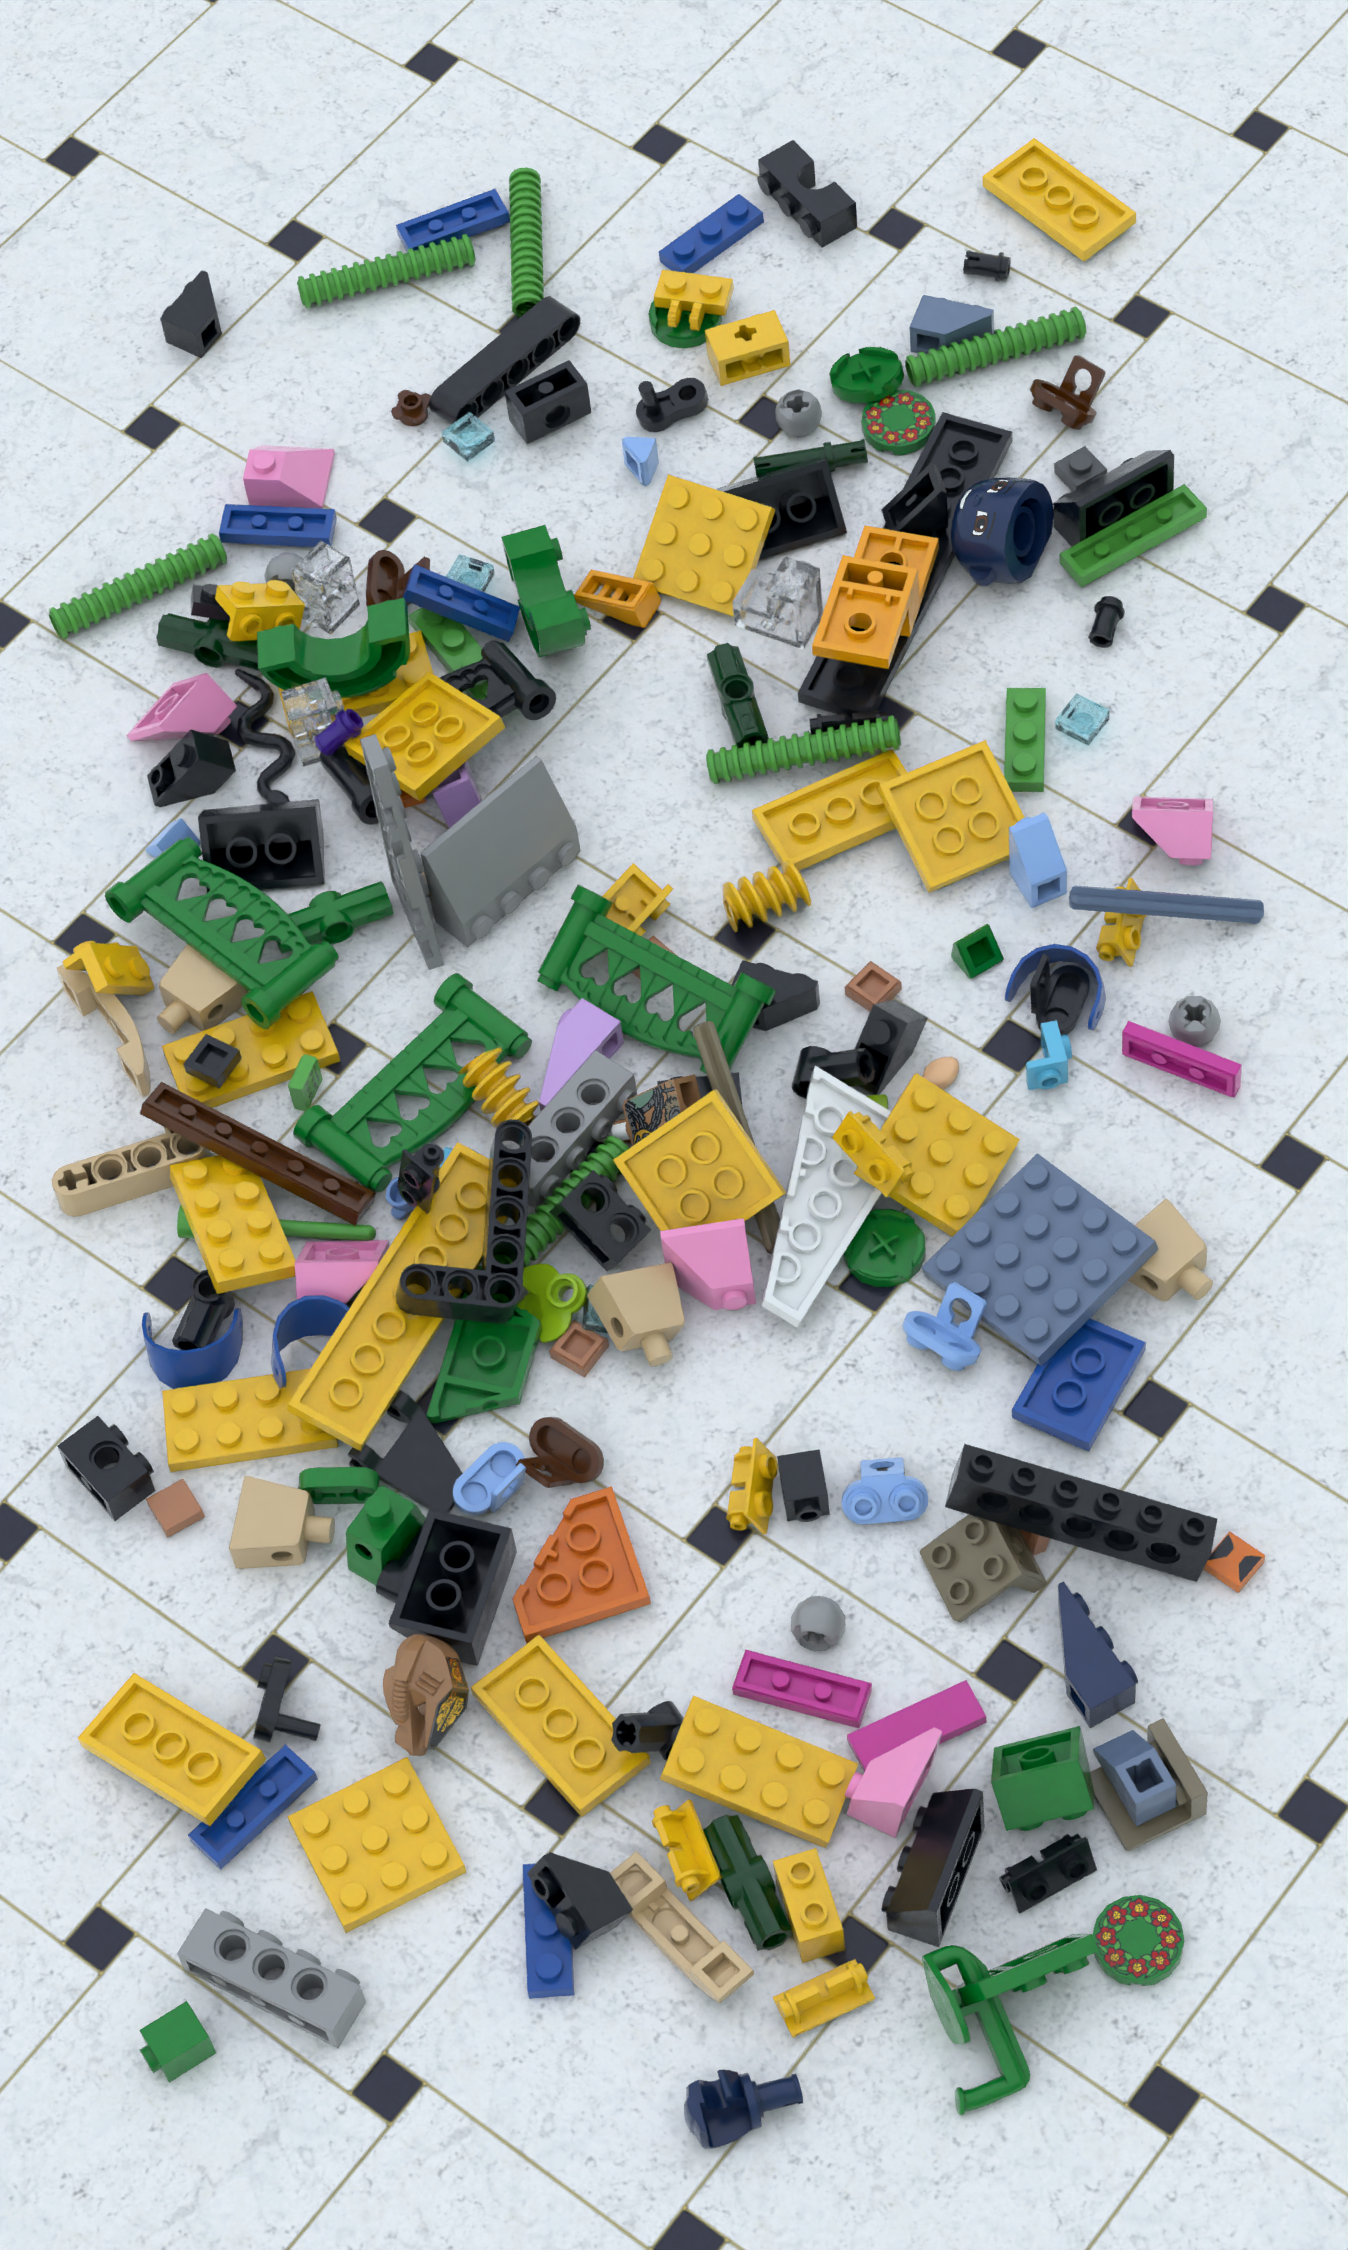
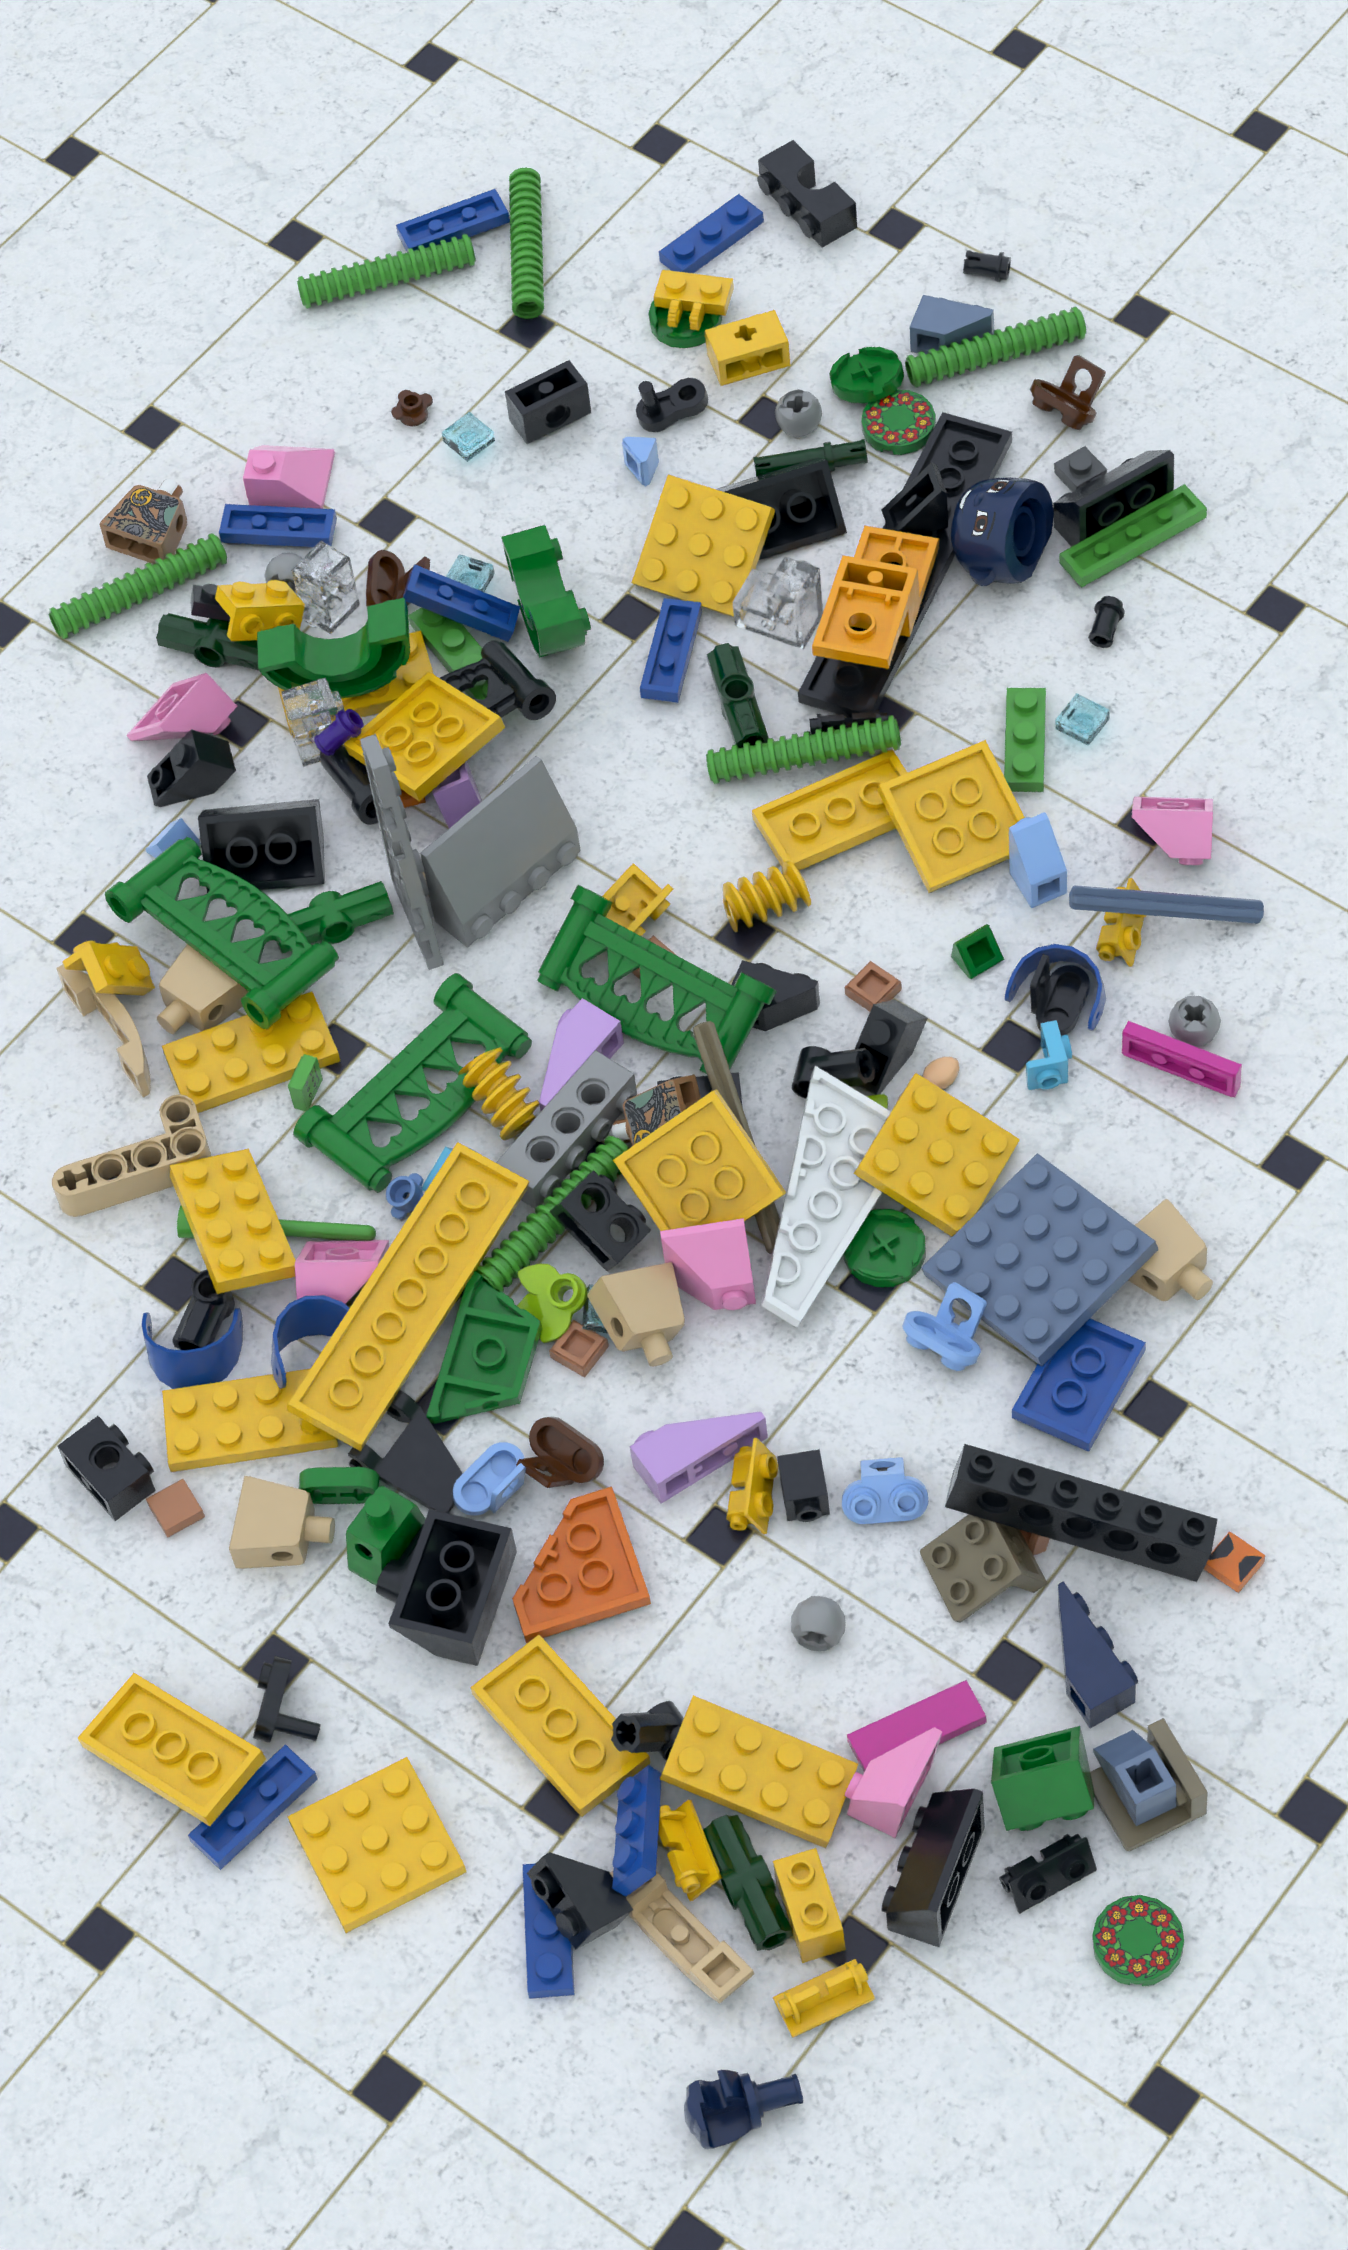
(146, 522): none -> torso
(176, 2042): green brick -> none
(193, 318): black slope -> none
(212, 1061): black plate -> none
(258, 1153): reddish brown tile -> none
(265, 740): black animal -> none
(324, 2017): light grey brick -> none
(420, 1176): black hinge -> none
(430, 1677): medium nougat helmet -> none
(498, 1240): black beam -> none
(505, 361): black beam -> none
(636, 1830): none -> blue plate
(638, 608): light orange slope -> none
(671, 650): none -> blue plate
(692, 1449): none -> lavender slope
(802, 1688): dark pink tile -> none
(864, 1146): yellow hinge -> none
(981, 1996): green plate -> none
(1059, 199): yellow plate -> none

